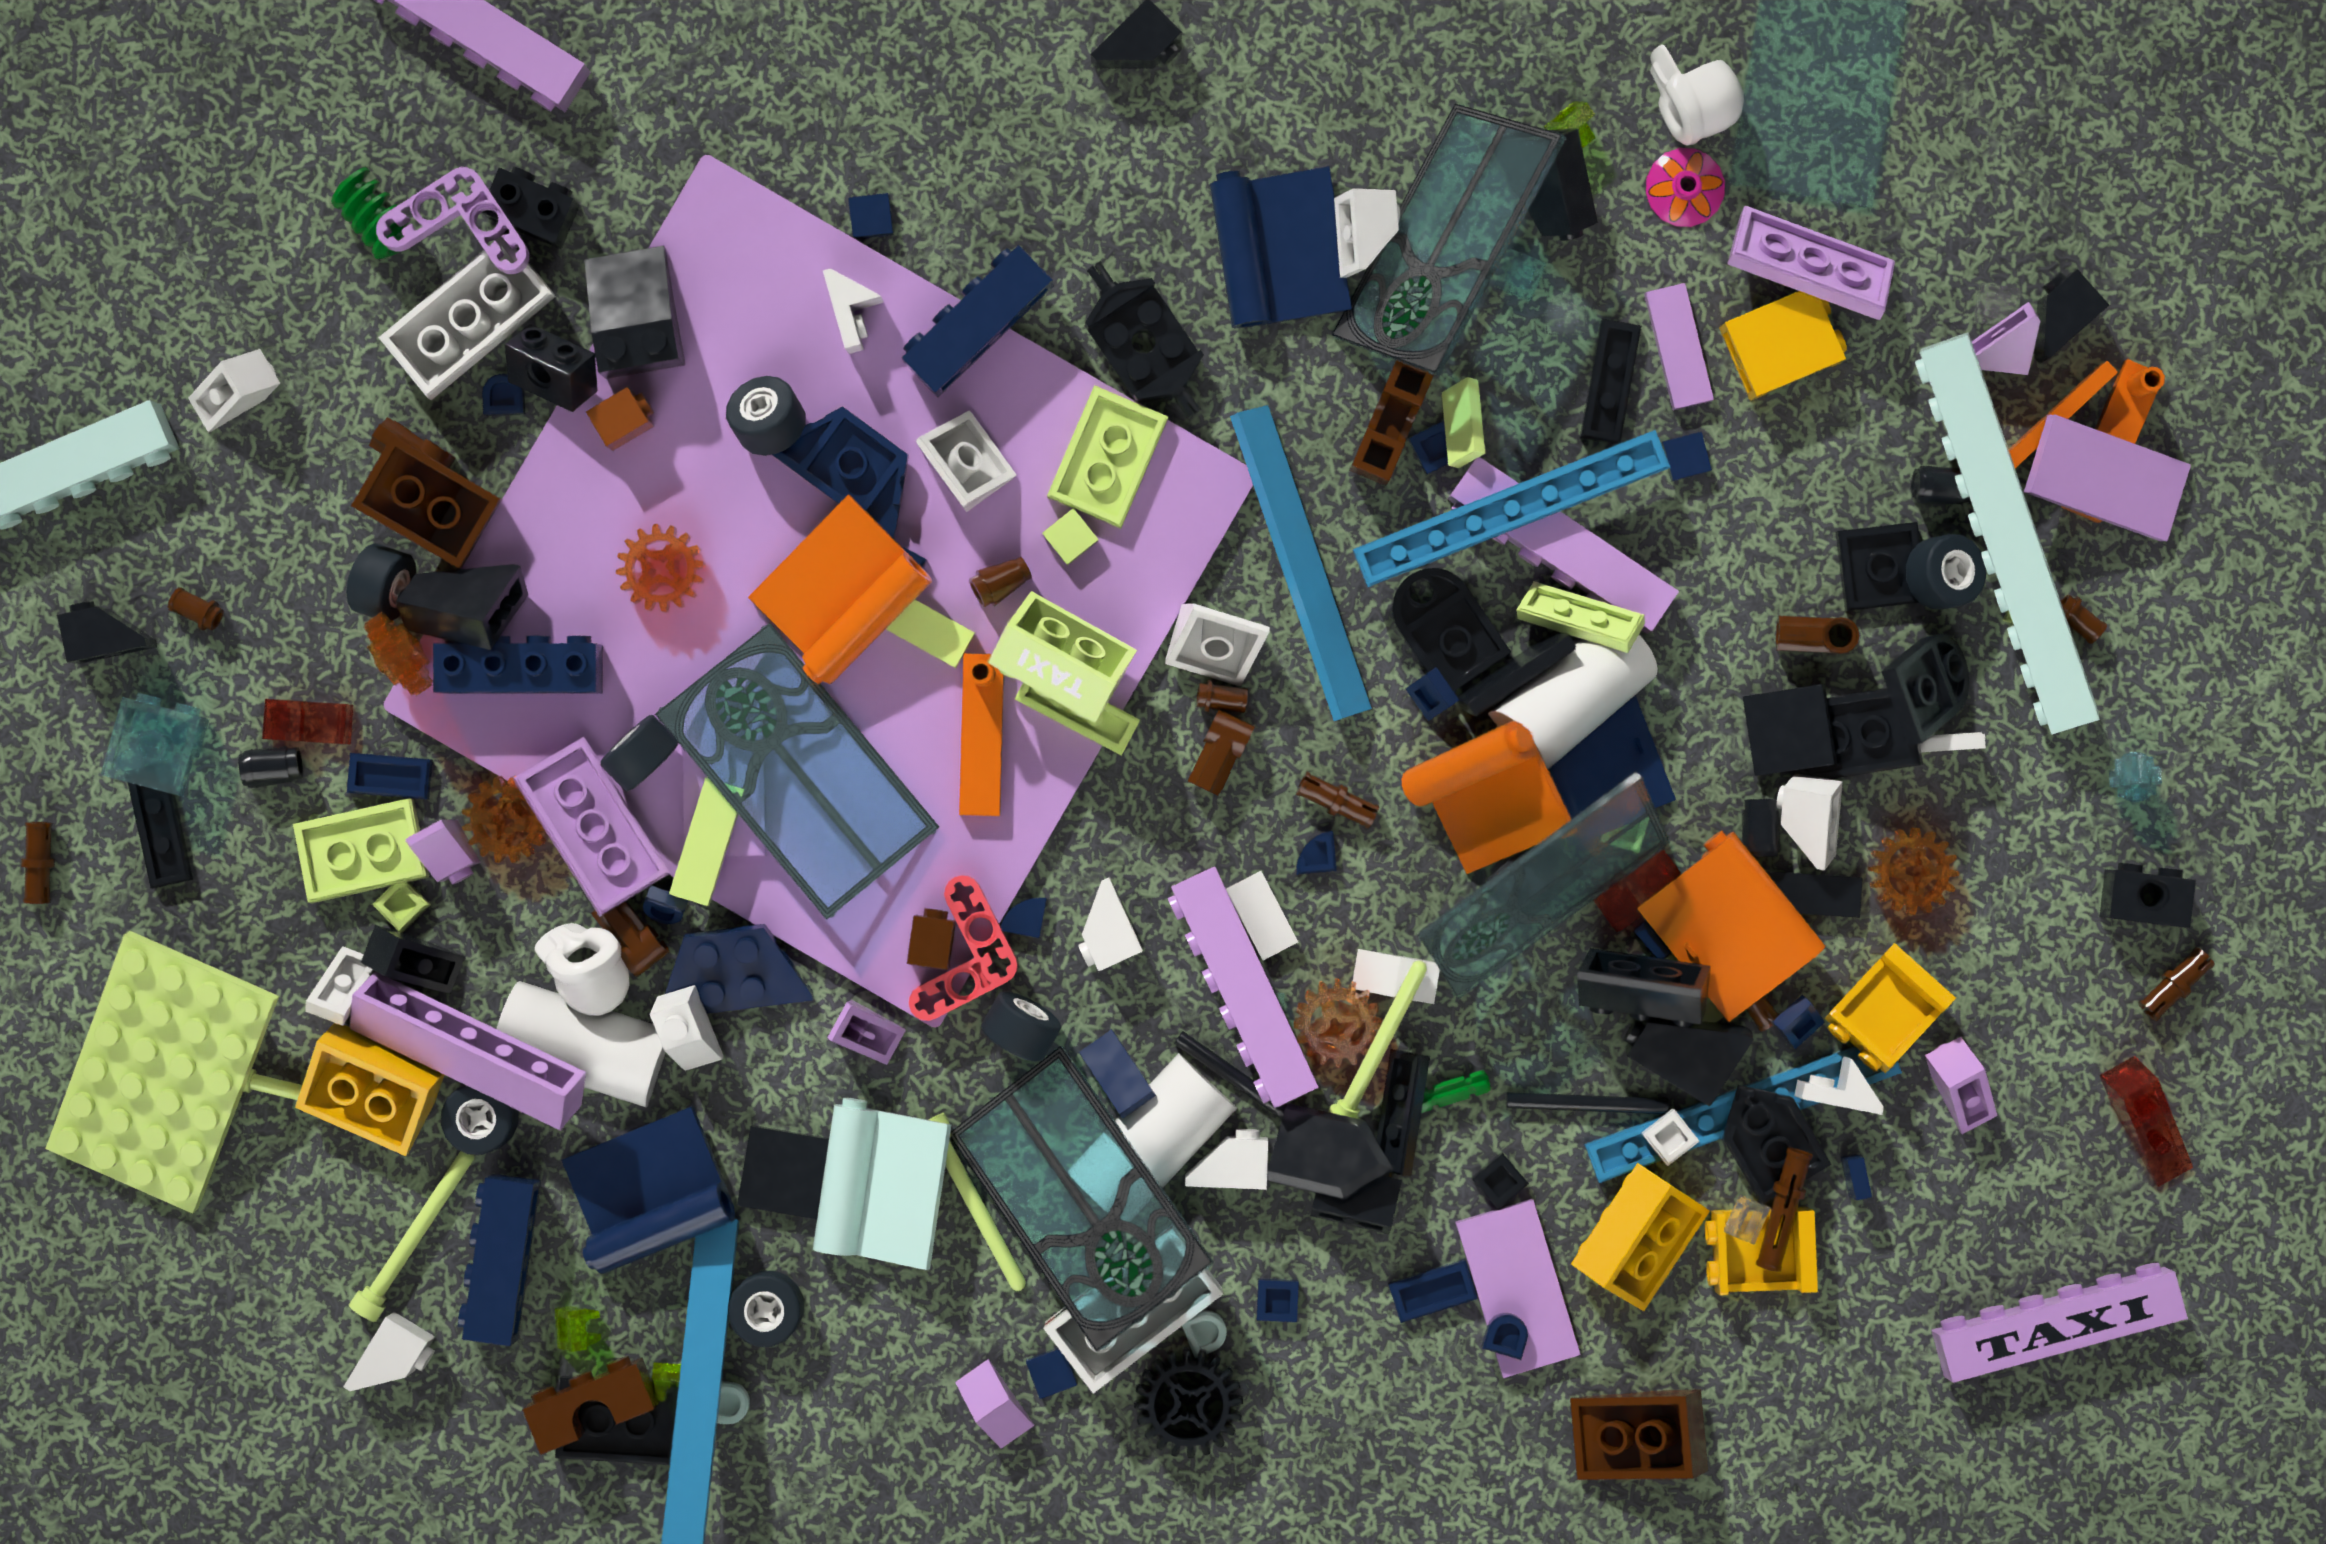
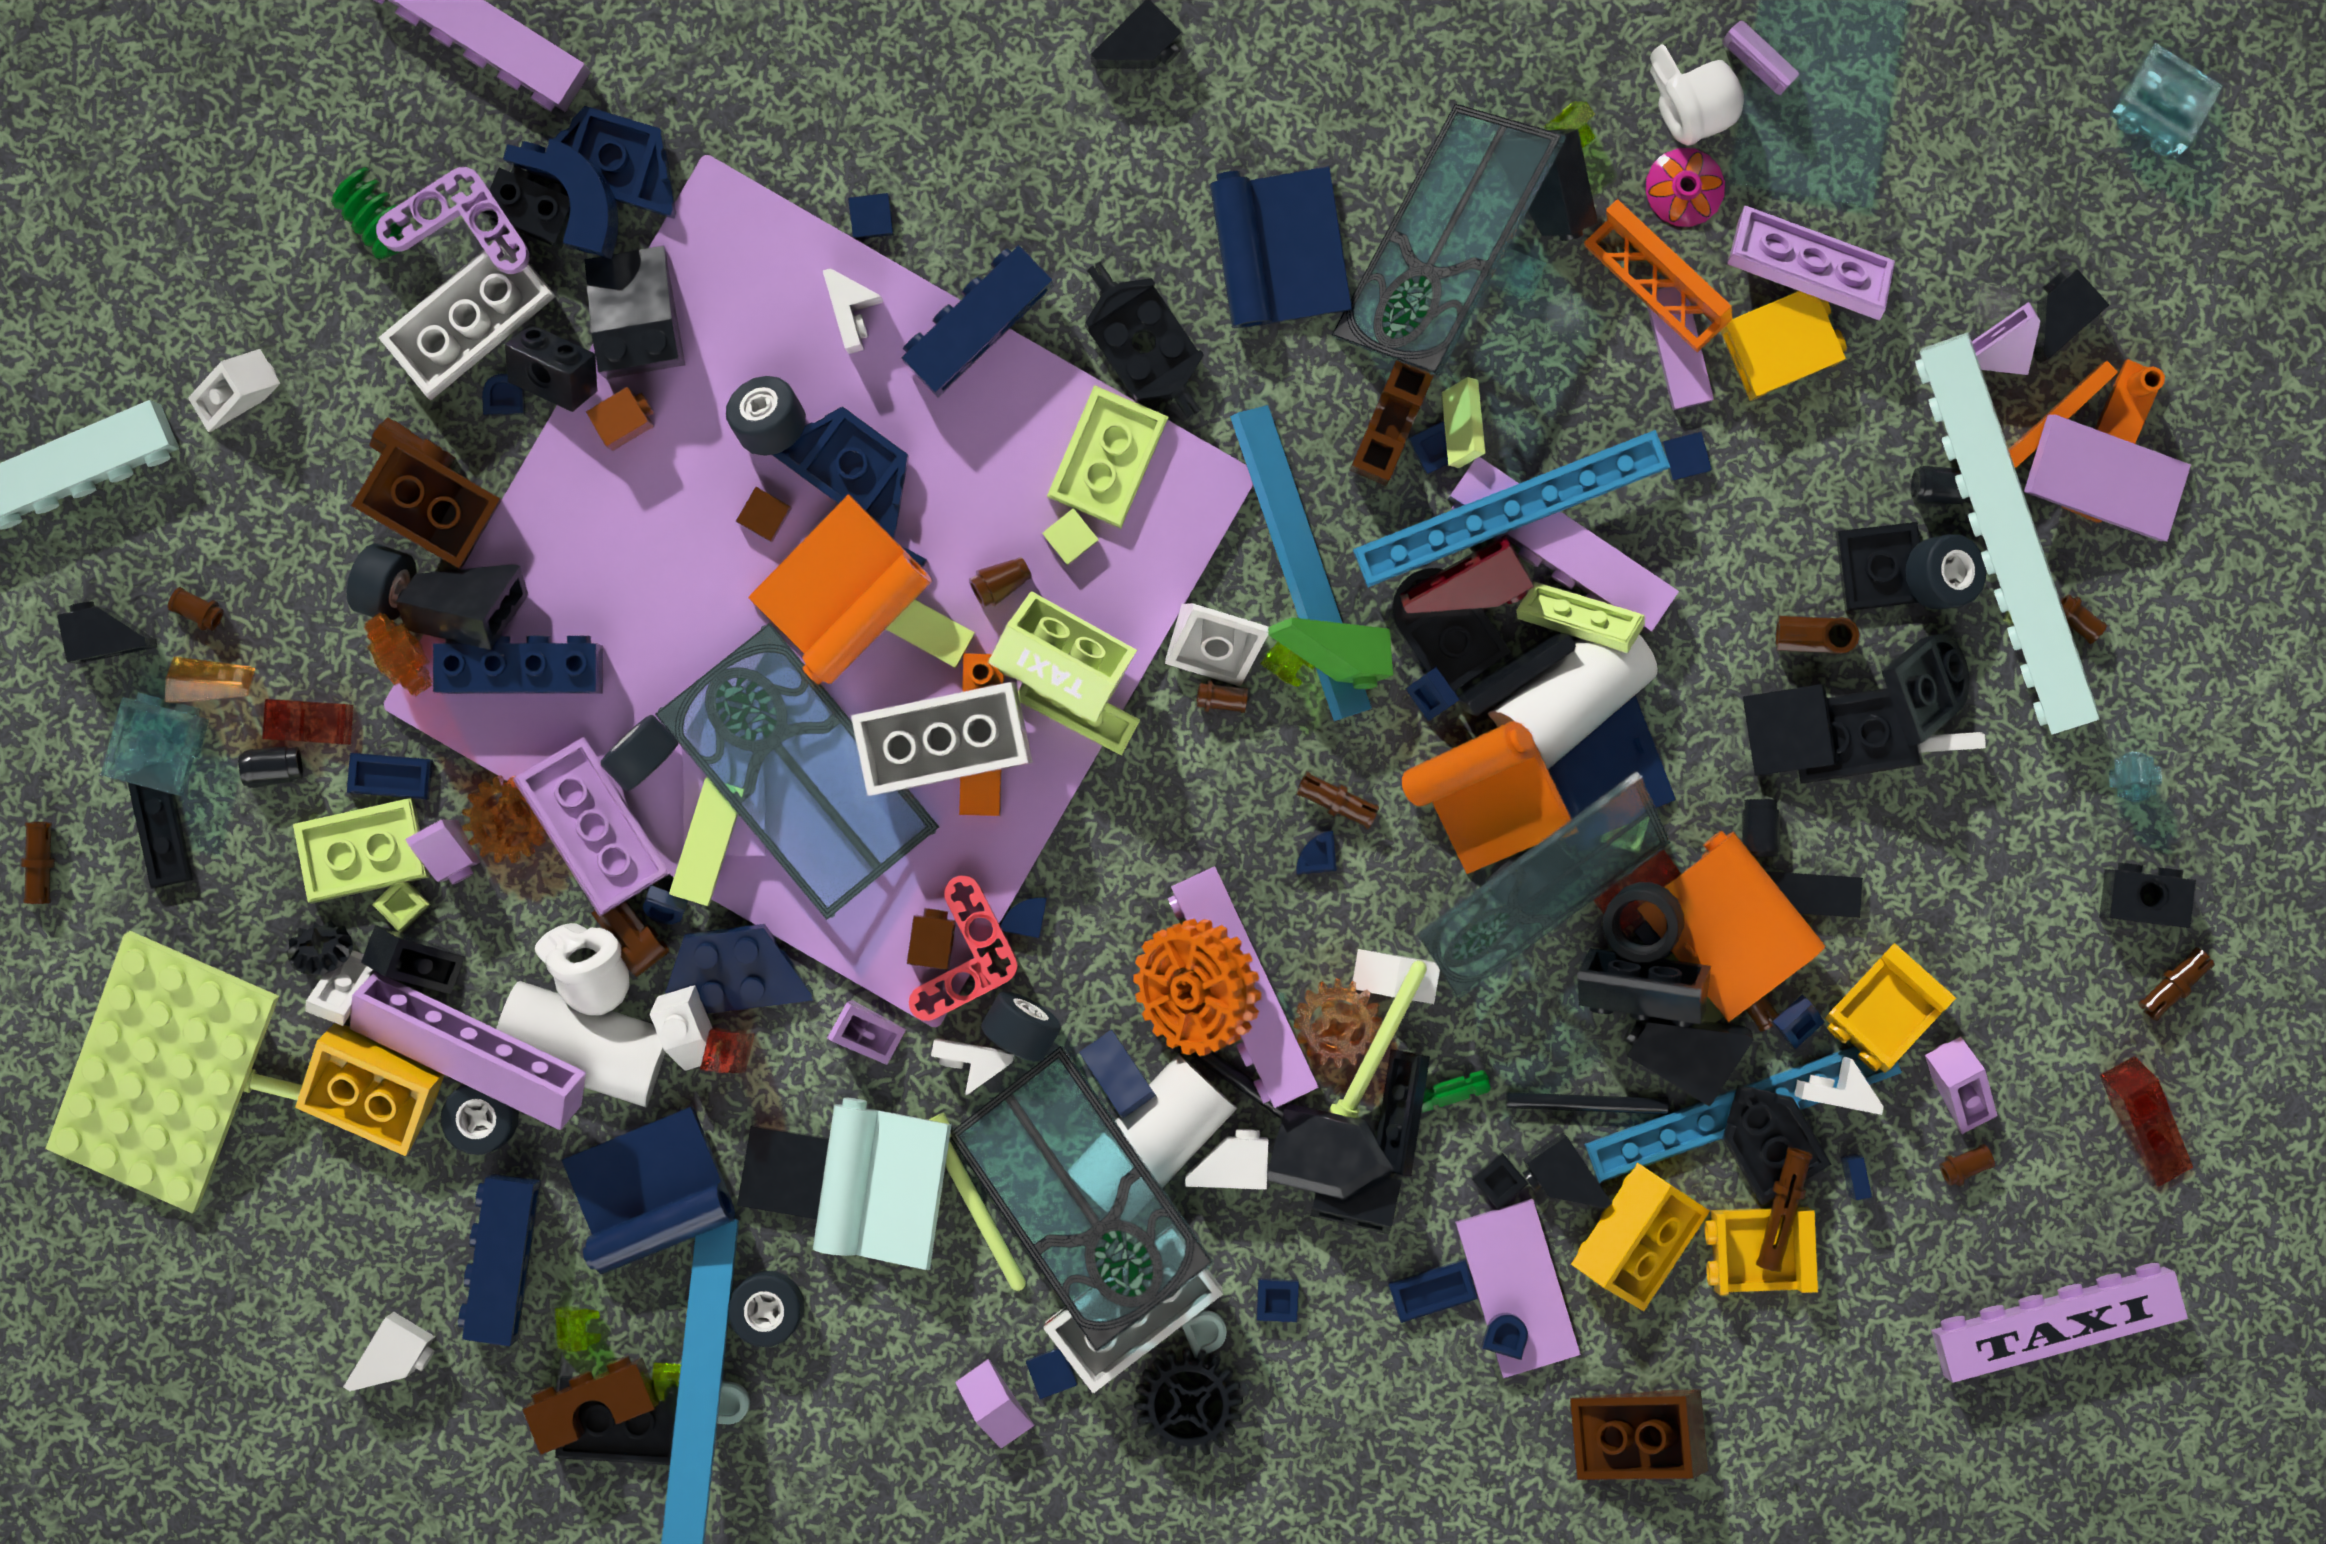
(206, 680): none -> clear orange slope
(335, 950): none -> black gear
(371, 1300): yellowish green piece -> none
(592, 203): none -> dark blue arch
(627, 155): none -> dark blue wing
(649, 583): clear orange gear -> none
(727, 1051): none -> clear red slope
(763, 514): none -> reddish brown tile
(941, 738): none -> white brick
(966, 459): white slope -> none
(984, 1060): none -> white slope
(1108, 930): white slope -> none
(1197, 987): none -> orange piece
(1224, 744): reddish brown piece -> none
(1261, 915): white tile -> none
(1284, 664): none -> clear neon green tile
(1339, 649): none -> bright green slope
(1364, 226): white slope -> none
(1477, 581): none -> dark red slope
(1563, 1174): none -> black slope
(1610, 381): black tile -> none
(1622, 943): none -> black tyre
(1669, 265): none -> orange fence
(1670, 1137): white tile -> none
(1746, 1219): clear tile -> none
(1760, 57): none -> lavender slope
(1812, 815): white slope -> none
(1914, 855): clear orange gear -> none
(1966, 1165): none -> reddish brown pin
(2165, 102): none -> clear light blue plate

